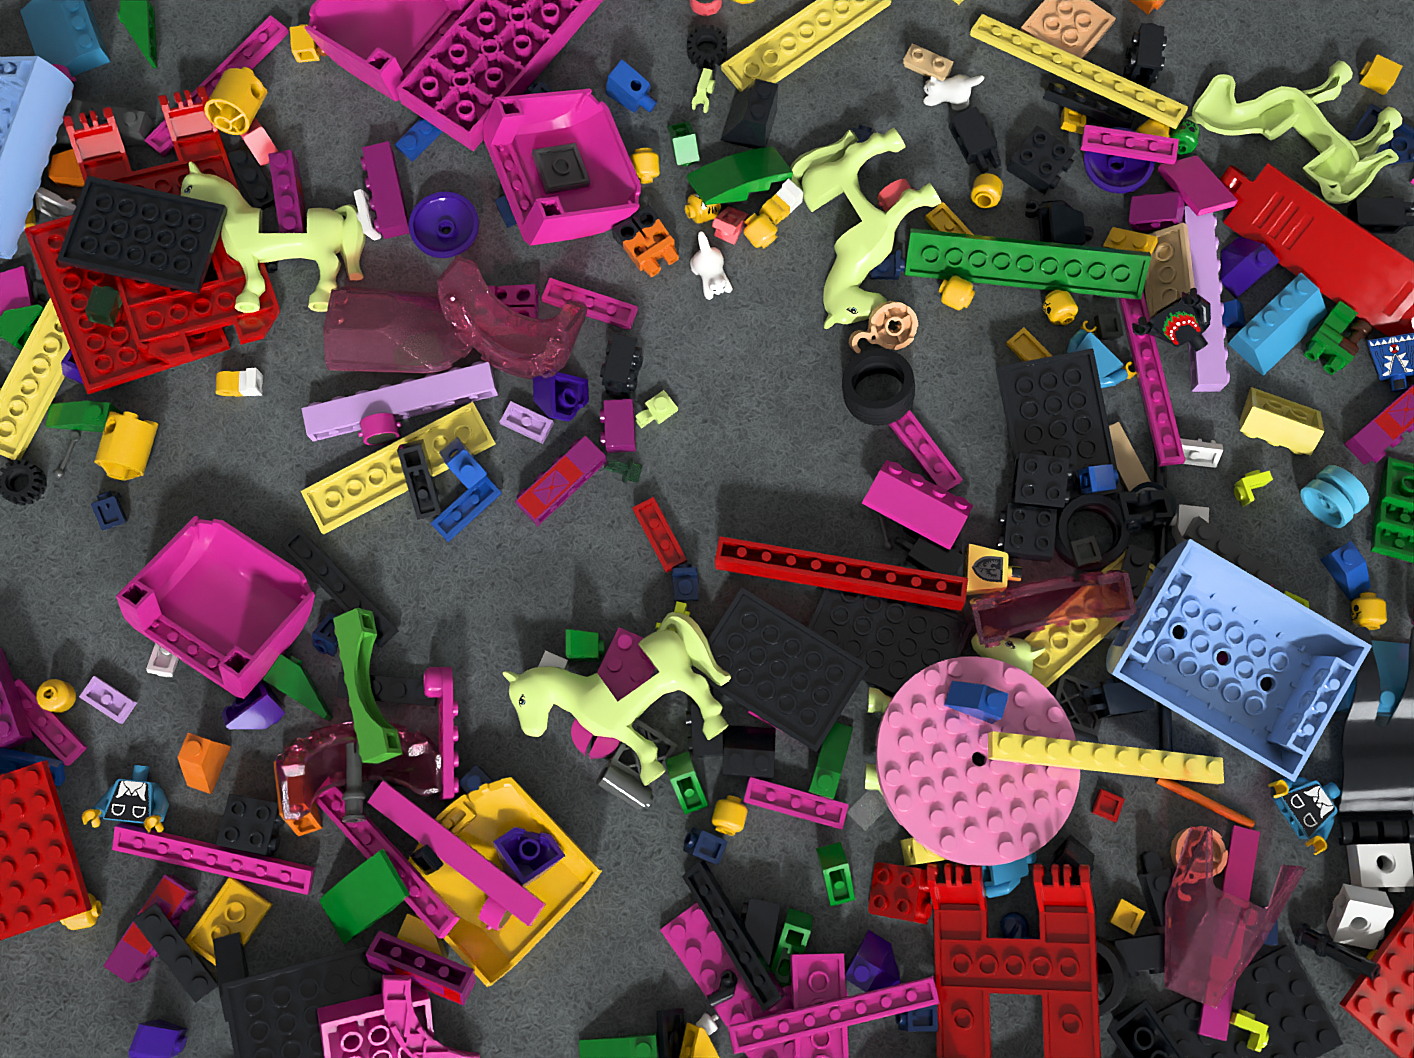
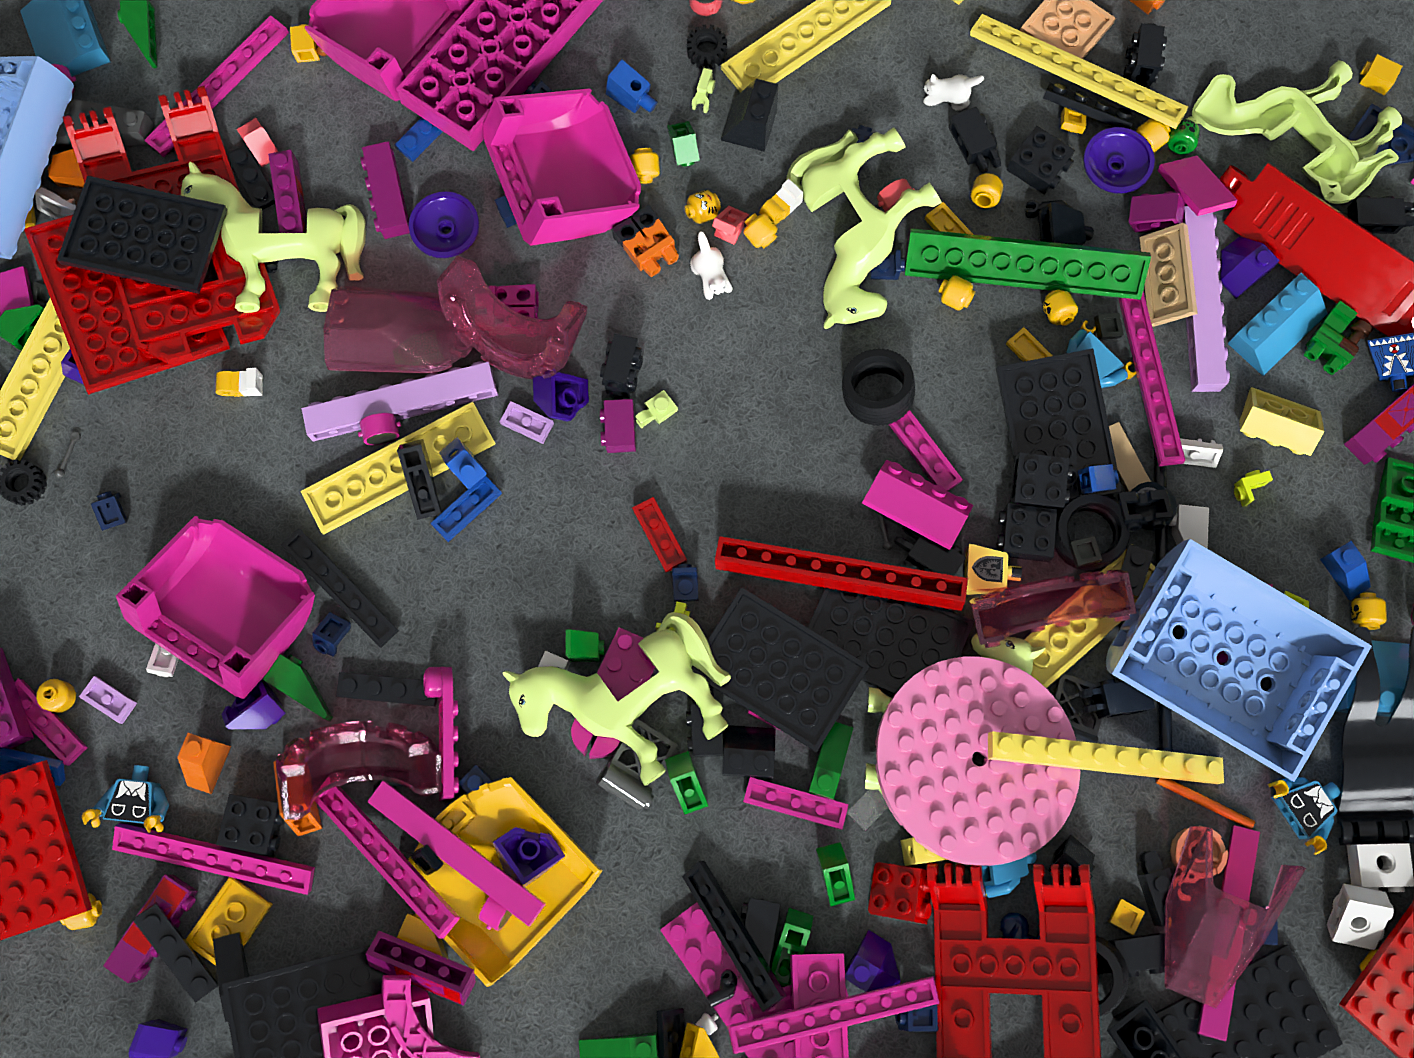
(80, 415): green slope -> none
(103, 305): clear green brick -> none
(125, 445): yellow cylinder -> none
(235, 101): yellow cylinder -> none
(354, 795): dark grey pin -> none
(356, 638): bright green arch -> none
(364, 896): green slope -> none
(366, 215): white plate -> none
(560, 168): dark grey tile -> none
(561, 480): magenta brick -> none
(598, 306): dark pink plate -> none
(630, 471): clear green piece -> none
(704, 845): dark blue bracket -> none
(729, 815): yellow head -> none
(738, 174): green slope -> none
(878, 327): light nougat piece -> none
(927, 63): tan bracket -> none
(977, 700): blue slope -> none
(1107, 805): red tile -> none
(1129, 144): dark pink plate -> none
(1130, 240): yellow plate -> none
(1179, 321): black torso -> none
(1218, 543): dark grey plate -> none
(1233, 314): blue slope -> none
(1259, 1034): neon yellow bracket -> none
(1324, 946): black pin -> none
(1334, 496): medium azure wheel -> none

